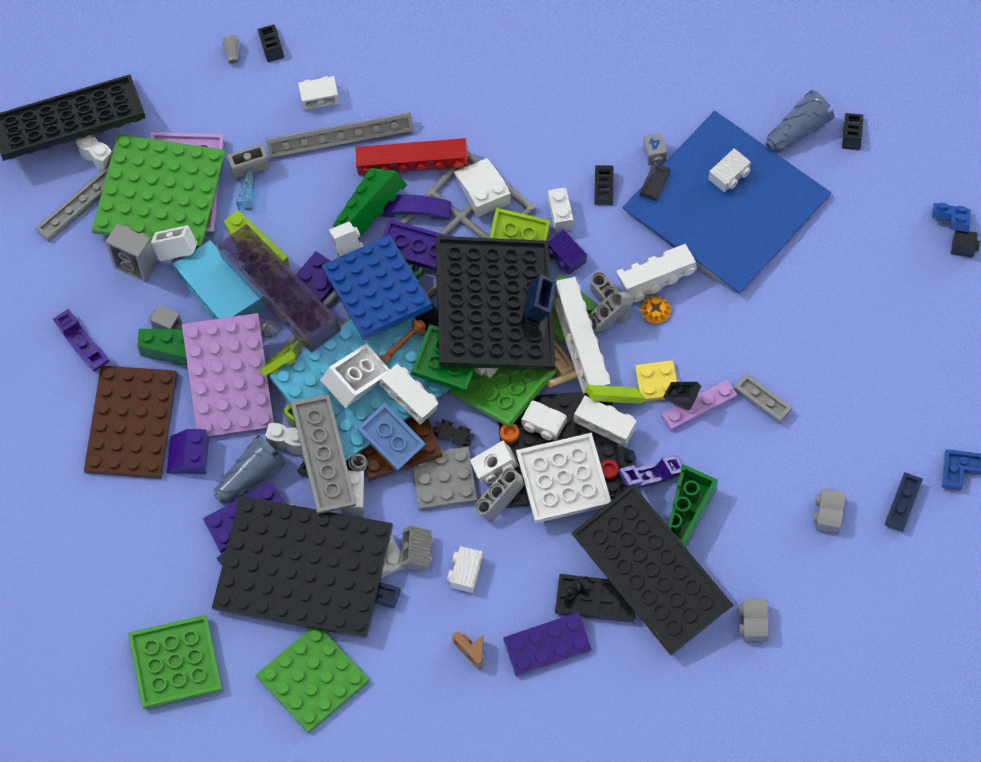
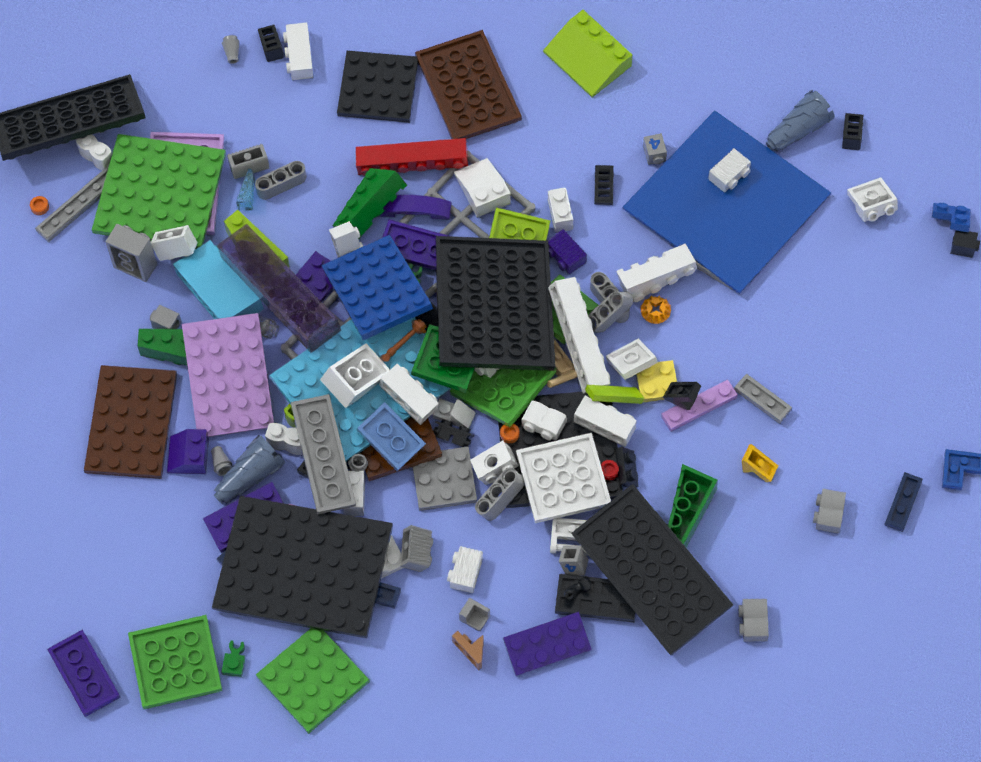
(39, 205): none -> orange tile
(80, 341): dark purple slope -> none
(83, 673): none -> dark purple plate
(220, 461): none -> light grey cone
(234, 662): none -> green plate
(276, 187): none -> light grey beam
(285, 356): lime plate -> none
(298, 51): none -> white brick
(318, 93): white brick -> none
(339, 134): light grey plate -> none
(377, 86): none -> black plate
(456, 413): none -> white slope
(468, 86): none -> reddish brown plate
(474, 614): none -> light grey panel
(540, 298): dark blue piece -> none
(562, 530): none -> white plate
(573, 560): none -> light grey brick
(588, 53): none -> lime slope
(631, 359): none -> white plate
(651, 474): dark purple slope -> none
(655, 182): clear smoke tile -> none
(758, 463): none -> yellow slope
(873, 200): none -> white plate

